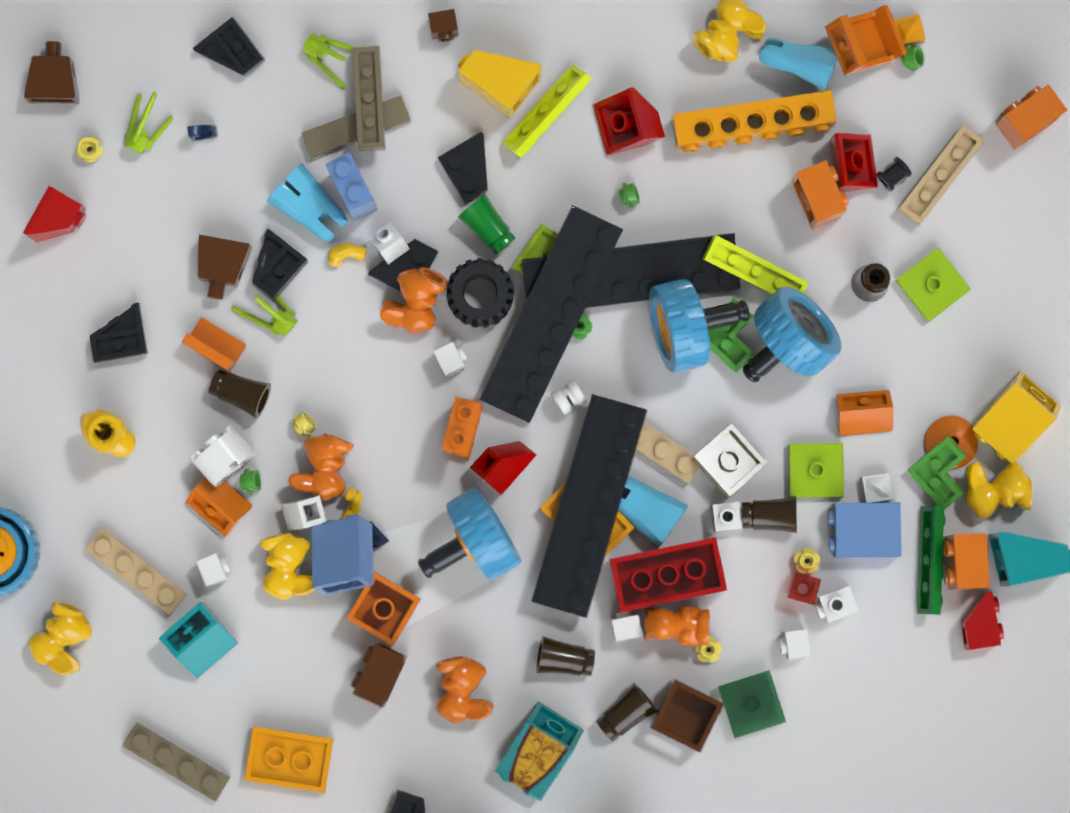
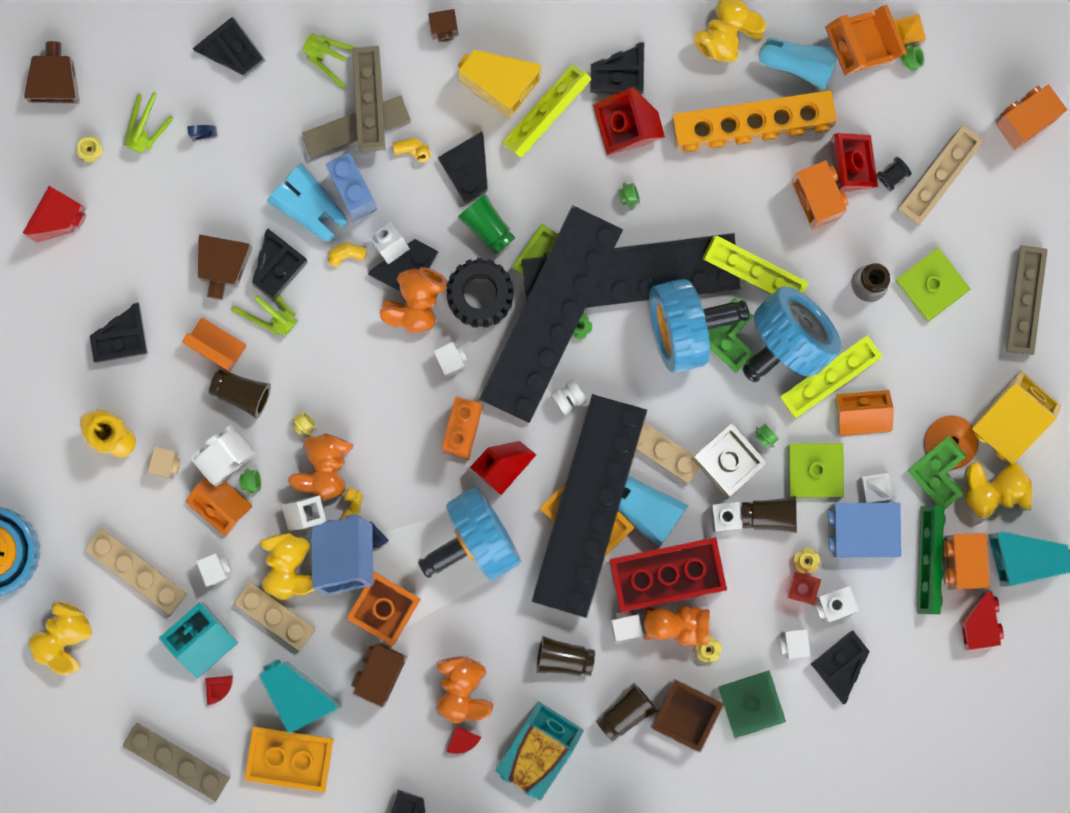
(164, 463): none -> tan plate
(218, 688): none -> red tile
(274, 616): none -> tan plate
(295, 695): none -> teal slope
(414, 147): none -> yellow arm
(462, 741): none -> red tile
(619, 72): none -> black wing
(766, 436): none -> bright green plate
(832, 377): none -> neon yellow plate
(842, 665): none -> black wing
(1026, 300): none -> dark tan plate

